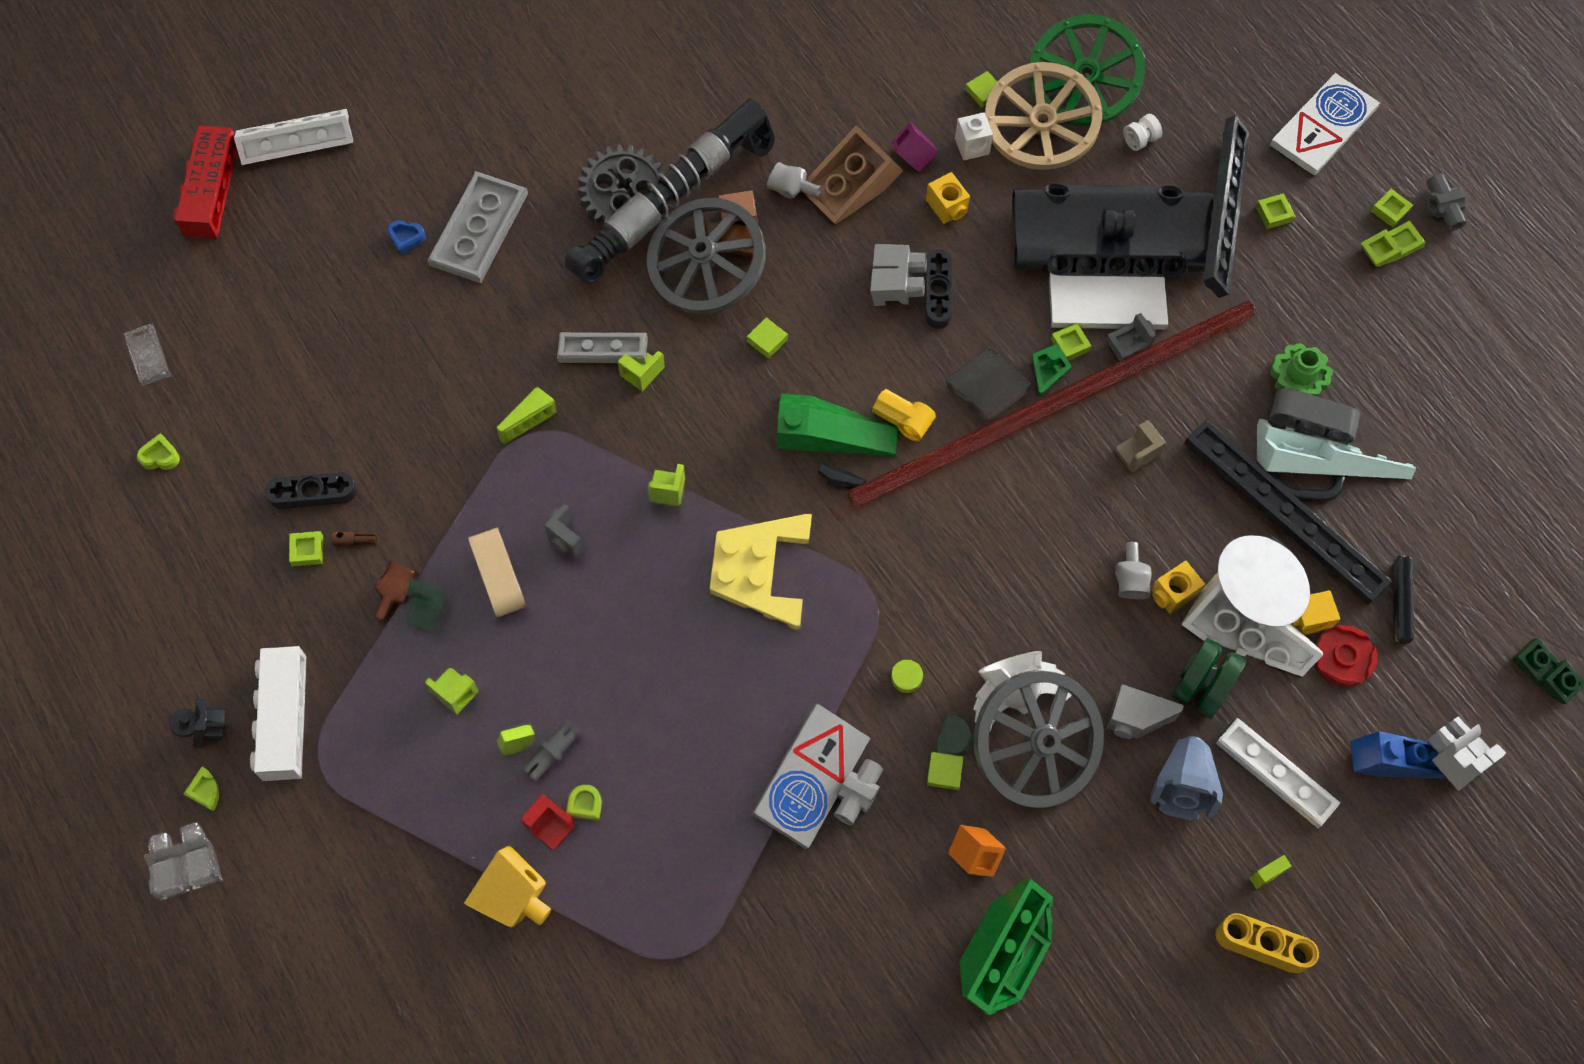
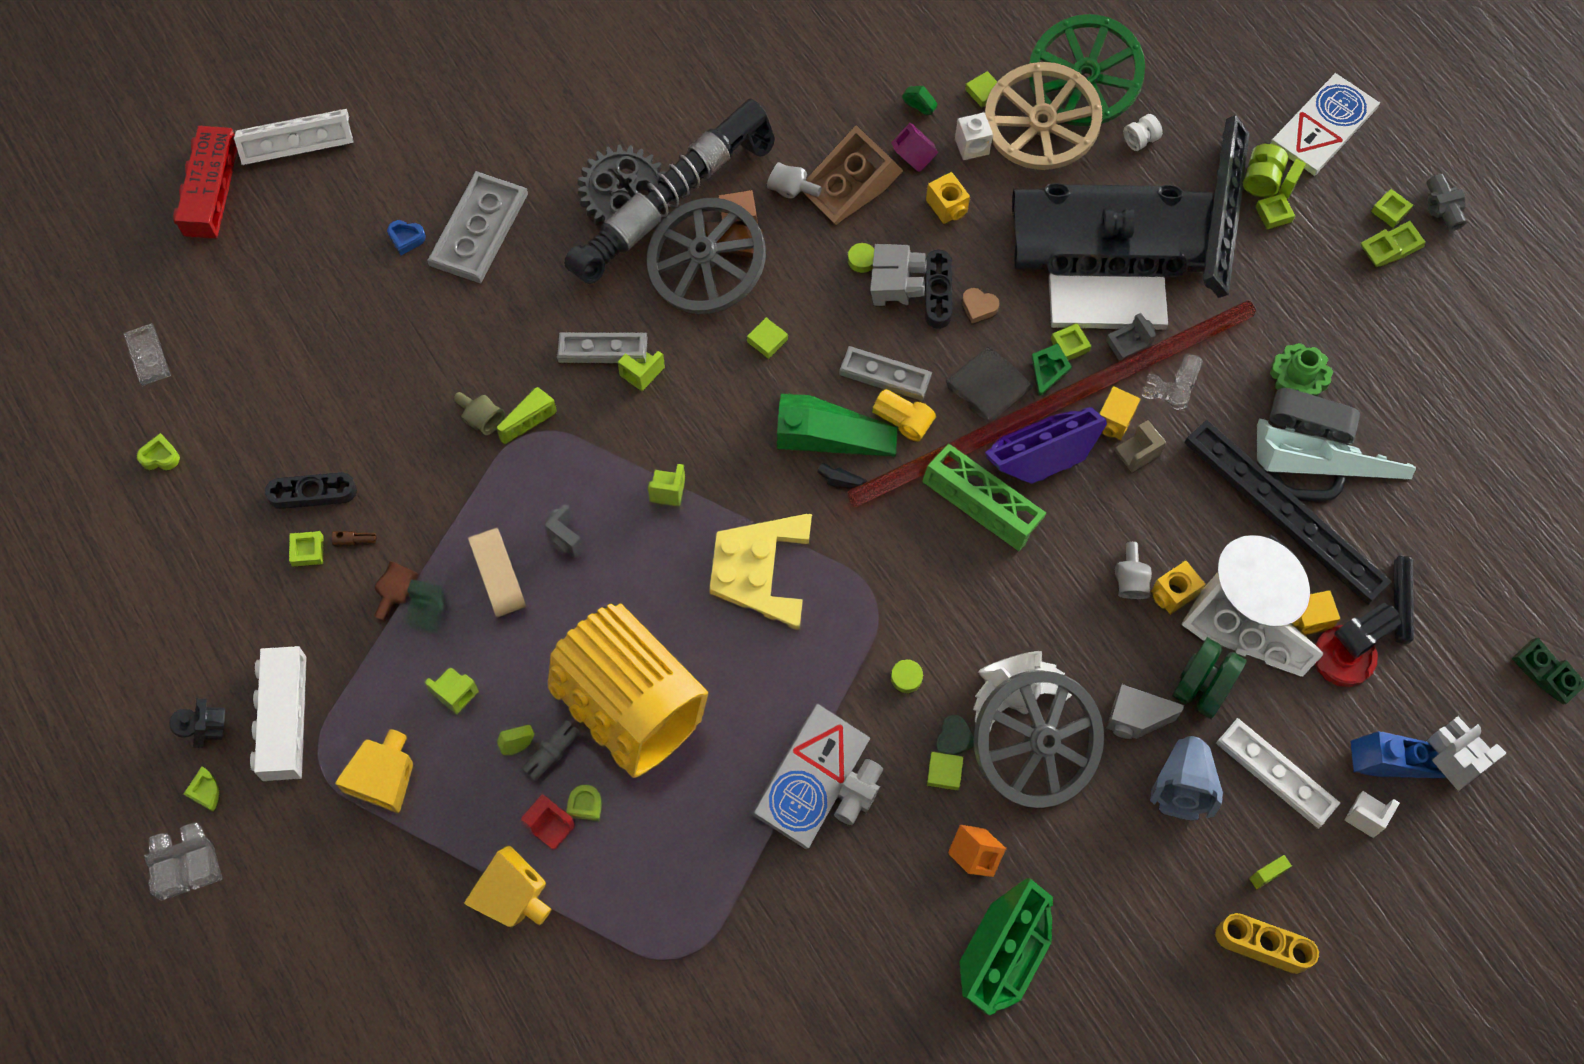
(379, 772): none -> yellow torso
(480, 413): none -> olive piece
(626, 688): none -> yellow piece
(861, 257): none -> lime tile
(885, 373): none -> light grey tile
(920, 98): none -> green tile
(978, 500): none -> bright green fence
(979, 305): none -> medium nougat tile
(1047, 445): none -> dark purple wedge
(1118, 412): none -> yellow brick
(1179, 392): none -> clear bar
(1265, 170): none -> lime wheel
(1292, 178): none -> lime tile
(1363, 633): none -> black piece
(1370, 814): none -> white panel

